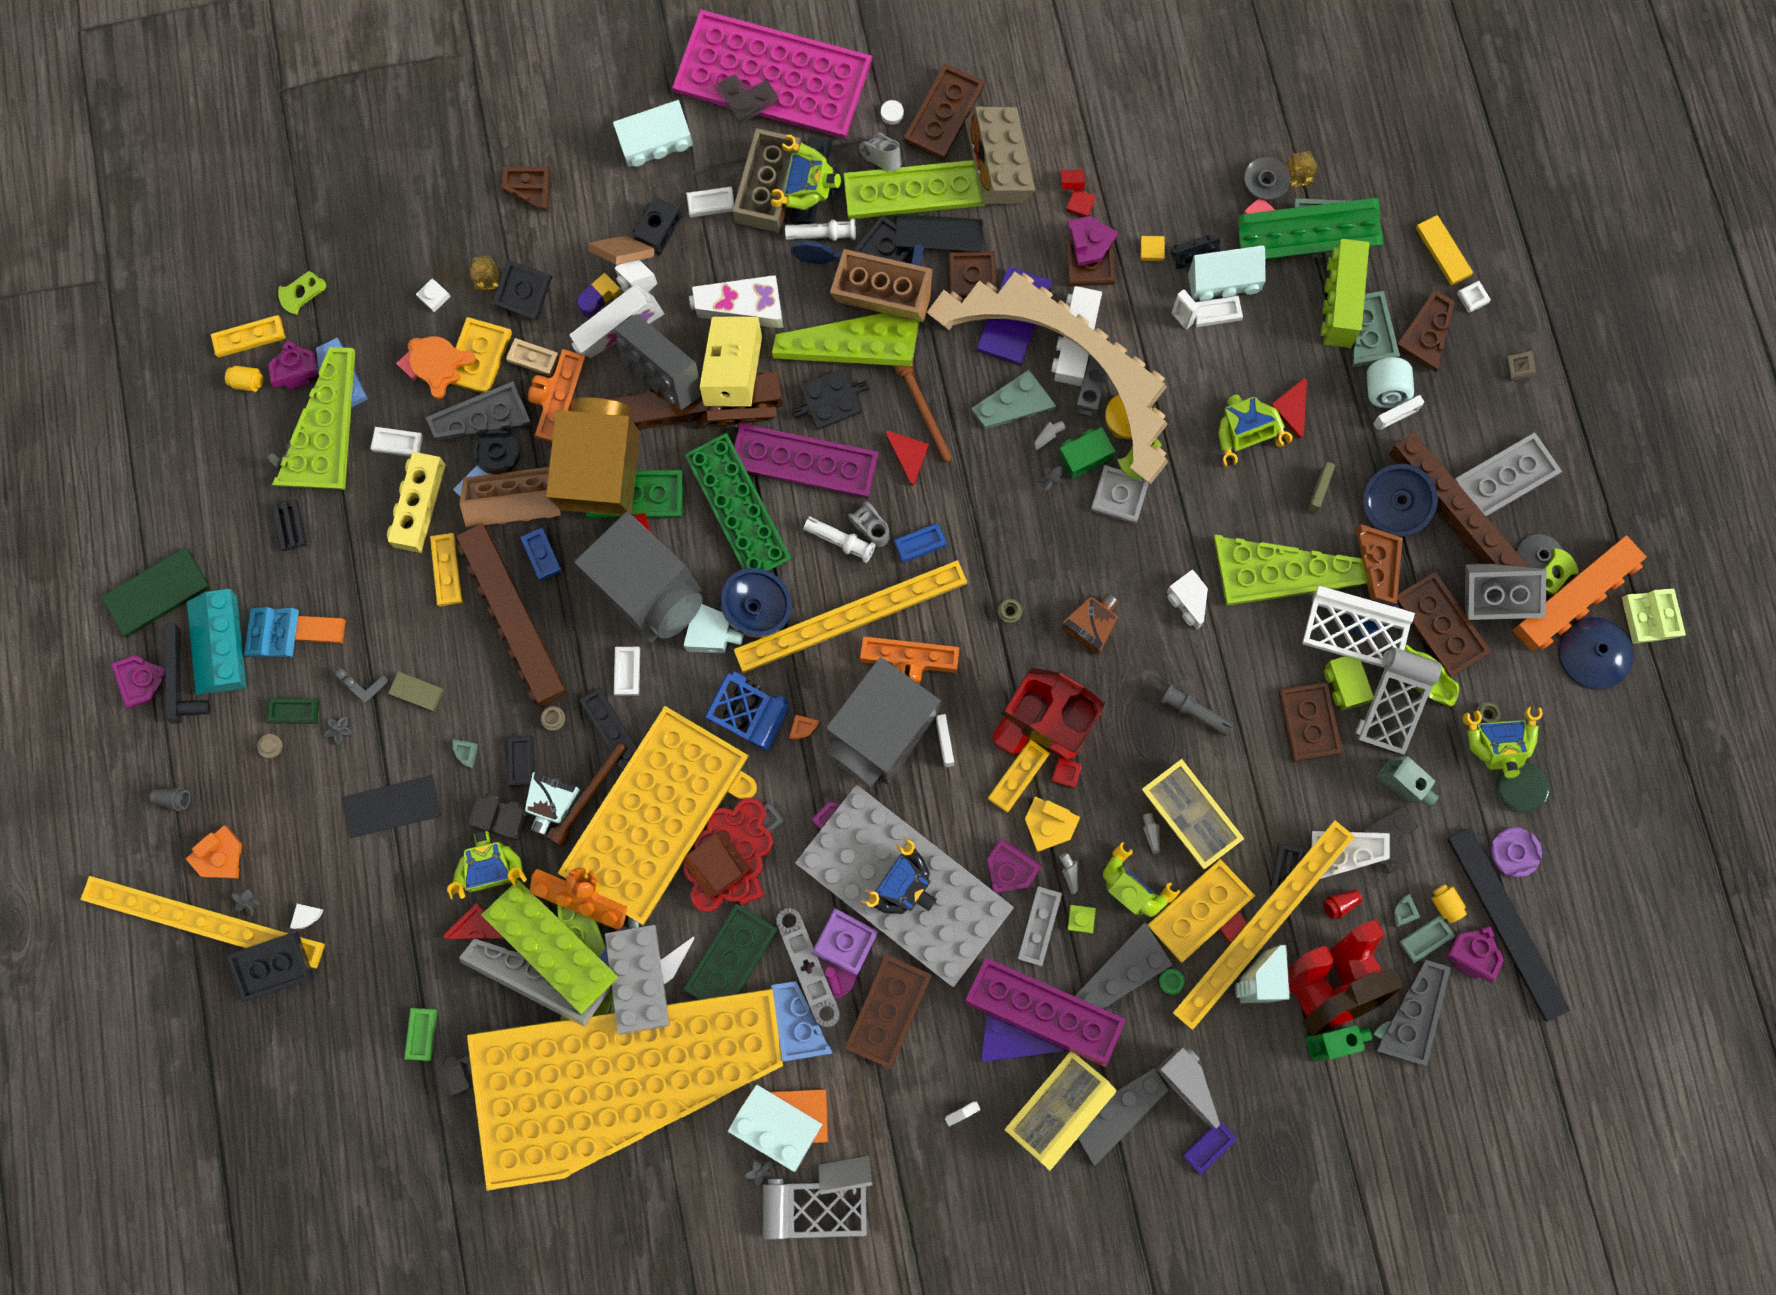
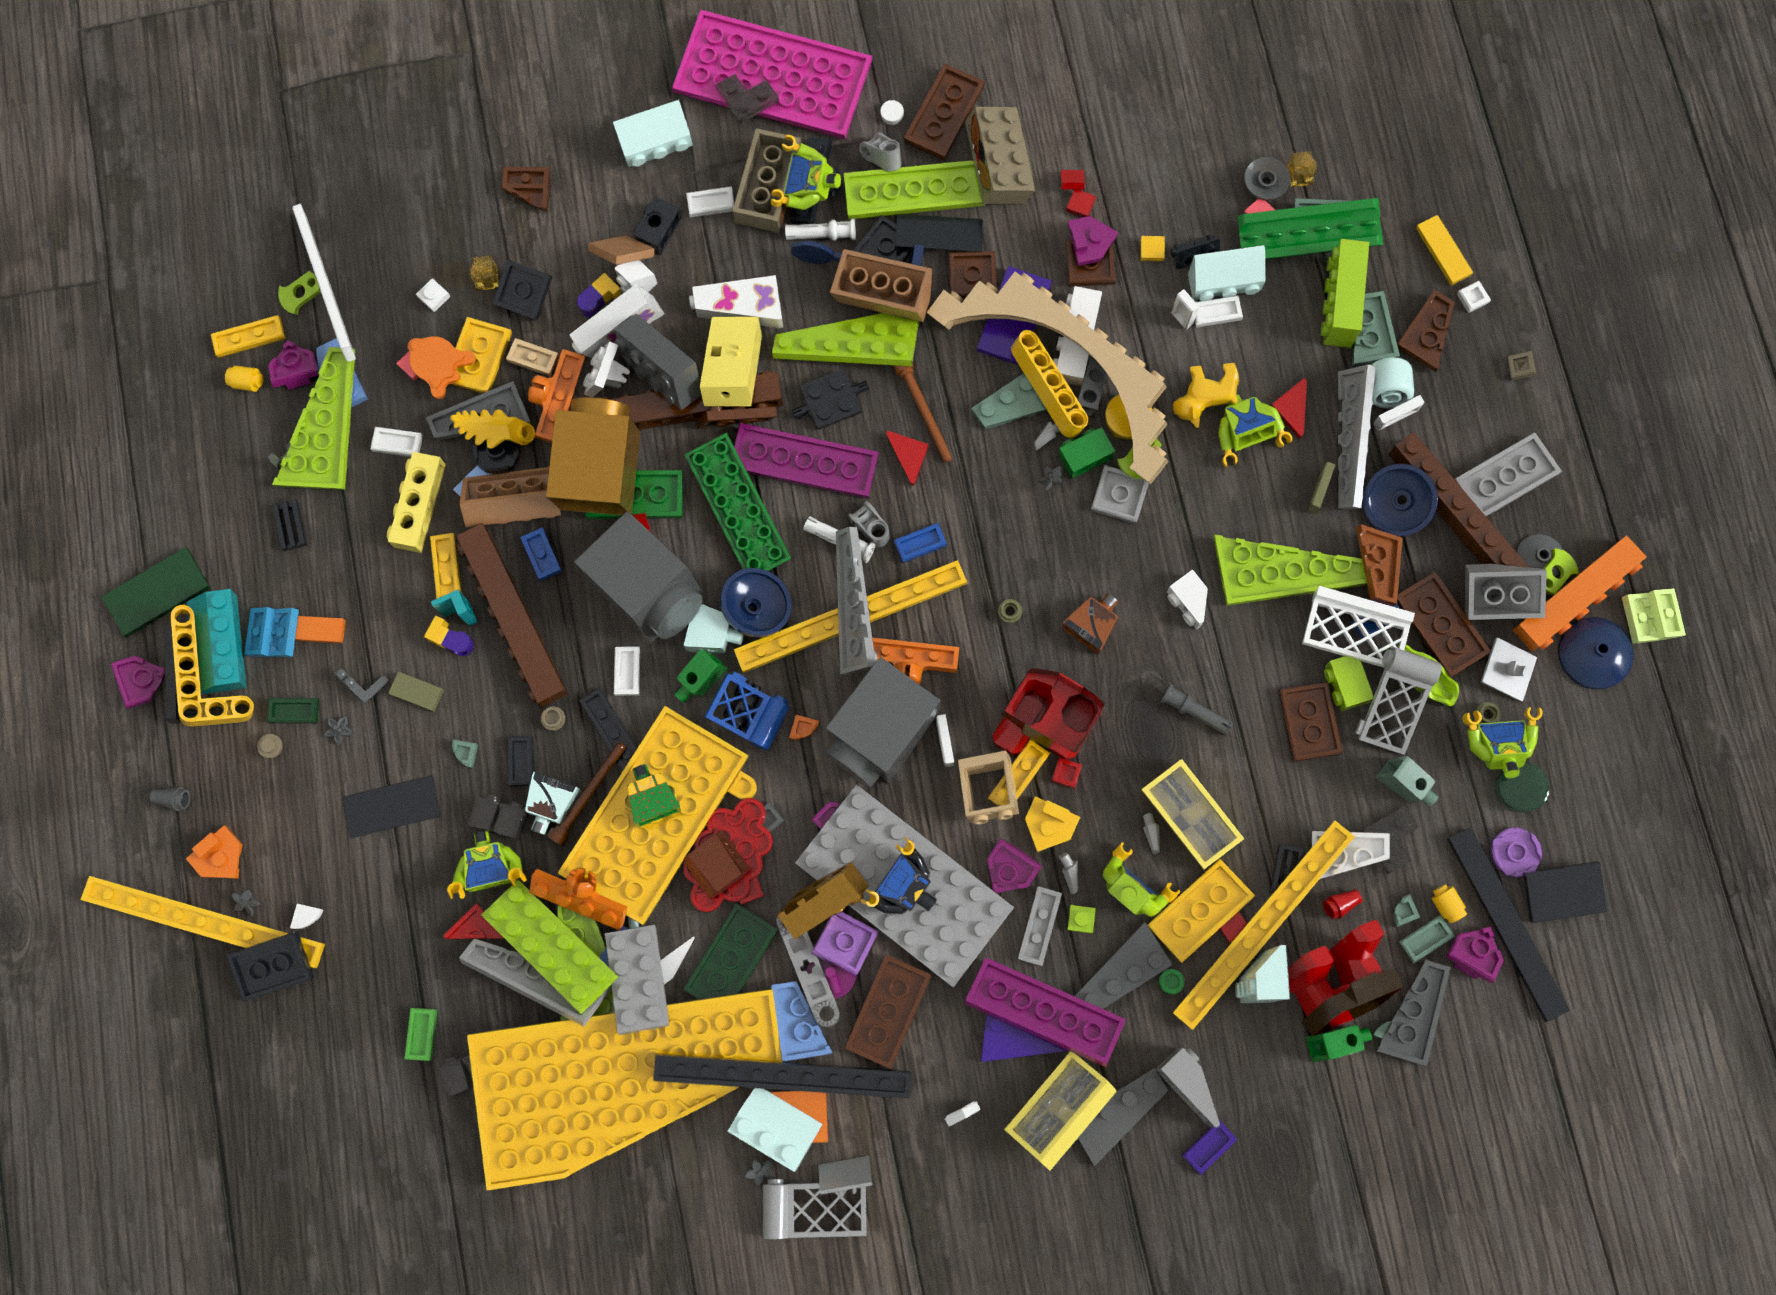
(191, 677): none -> yellow beam
(324, 283): none -> white tile
(452, 641): none -> leg
(454, 603): none -> teal panel
(493, 428): none -> yellow plant
(605, 371): none -> white plate
(650, 797): none -> green torso
(706, 669): none -> green torso
(782, 1076): none -> black plate
(823, 899): none -> pearl gold wedge
(853, 615): none -> light grey wing
(984, 764): none -> tan window
(1041, 372): none -> yellow beam
(1206, 393): none -> yellow animal
(1356, 393): none -> light grey wing
(1508, 669): none -> piece
(1565, 892): none -> black tile

